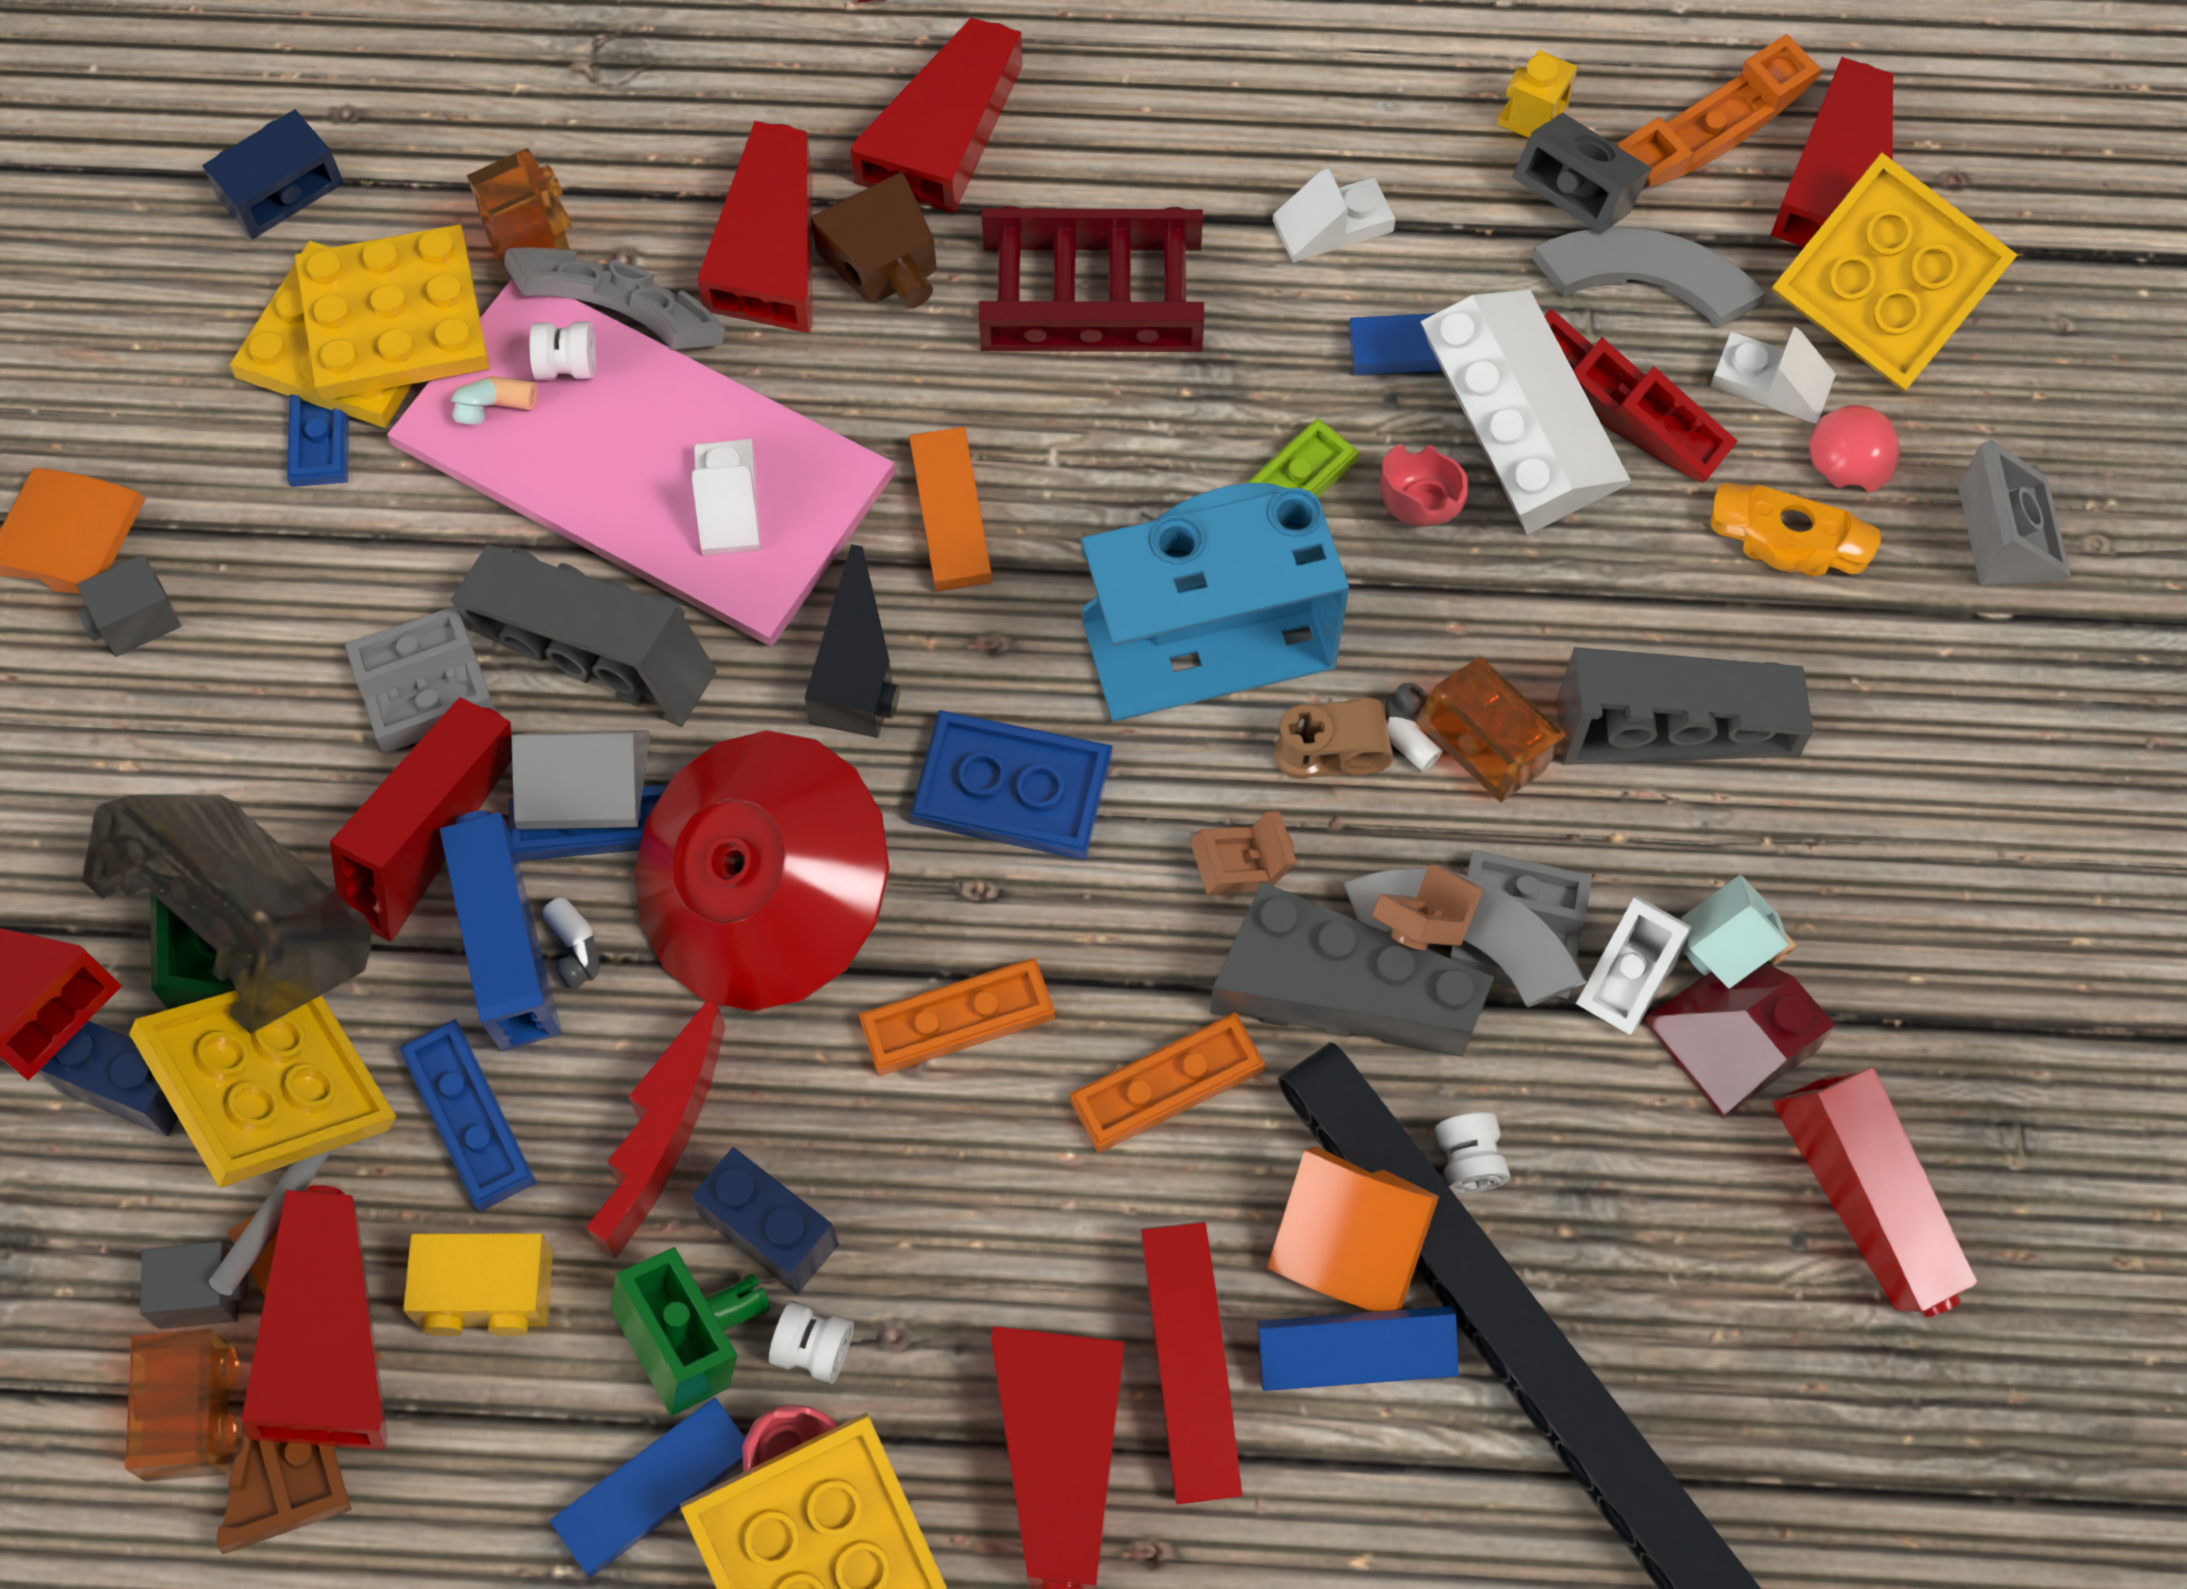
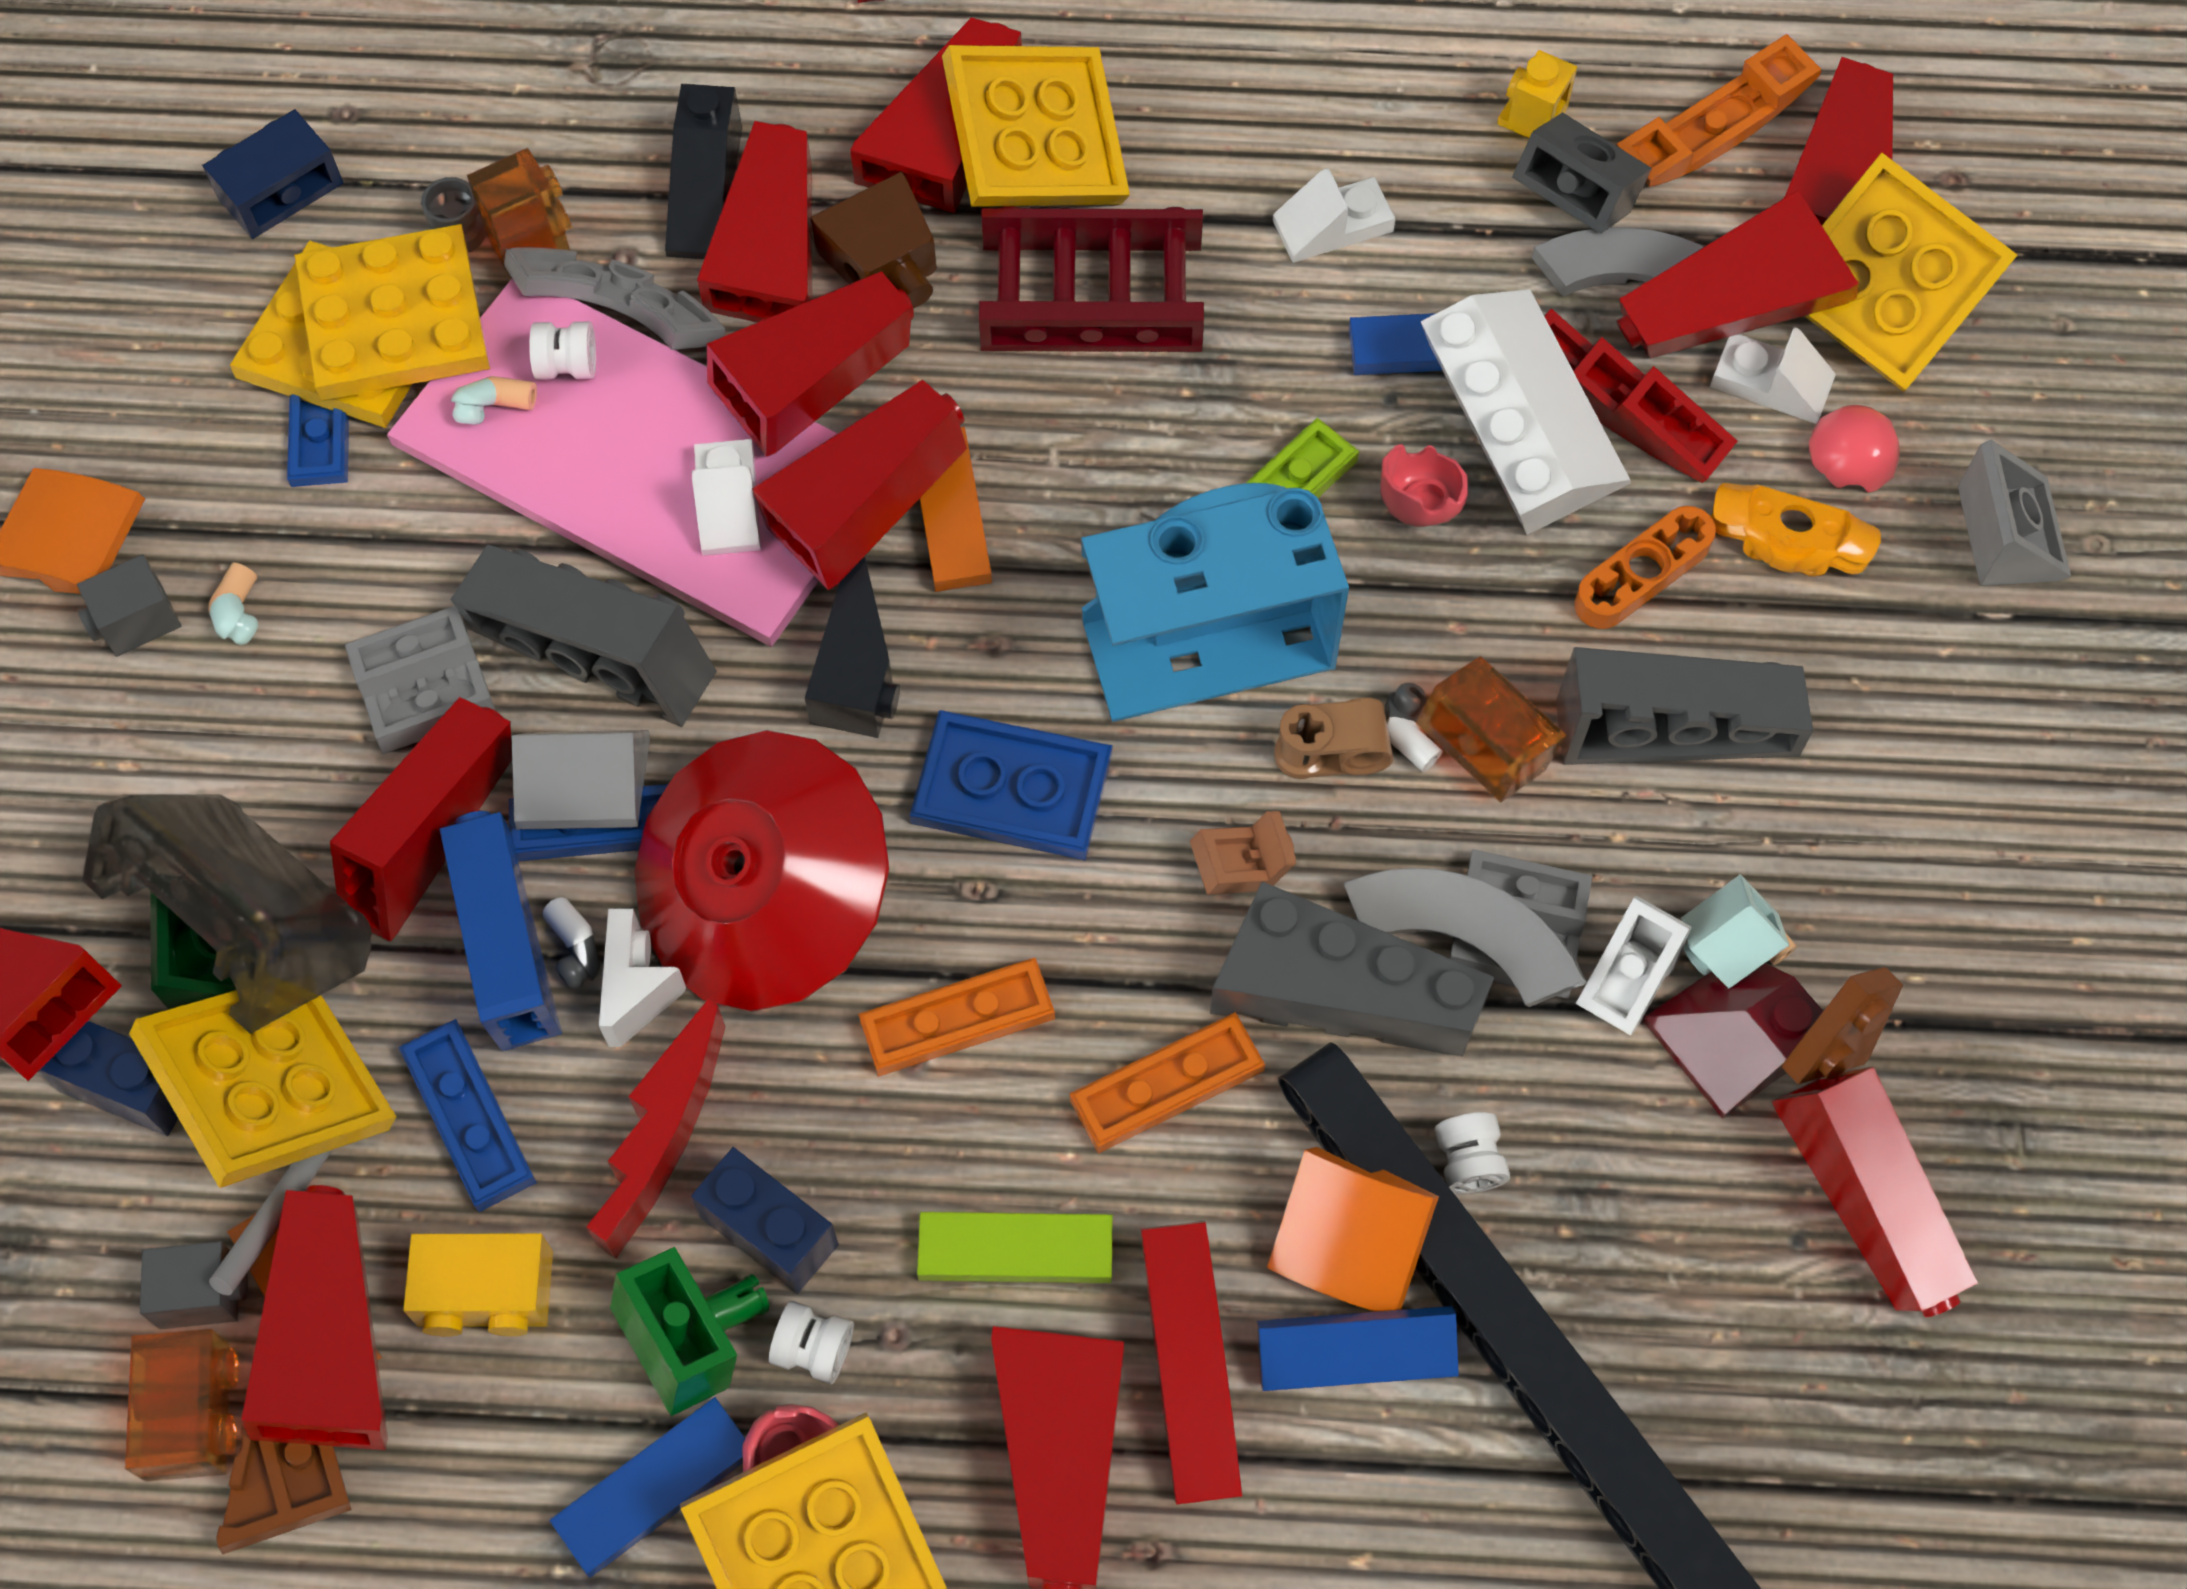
(227, 605): none -> light aqua arm
(452, 203): none -> dark grey wheel
(630, 988): none -> white slope
(702, 166): none -> black slope
(808, 358): none -> red slope
(861, 481): none -> red slope
(1015, 1247): none -> lime tile
(1035, 126): none -> yellow plate
(1435, 915): nougat bracket -> none
(1636, 589): none -> orange beam
(1743, 281): none -> red slope
(1846, 1028): none -> dark orange wing

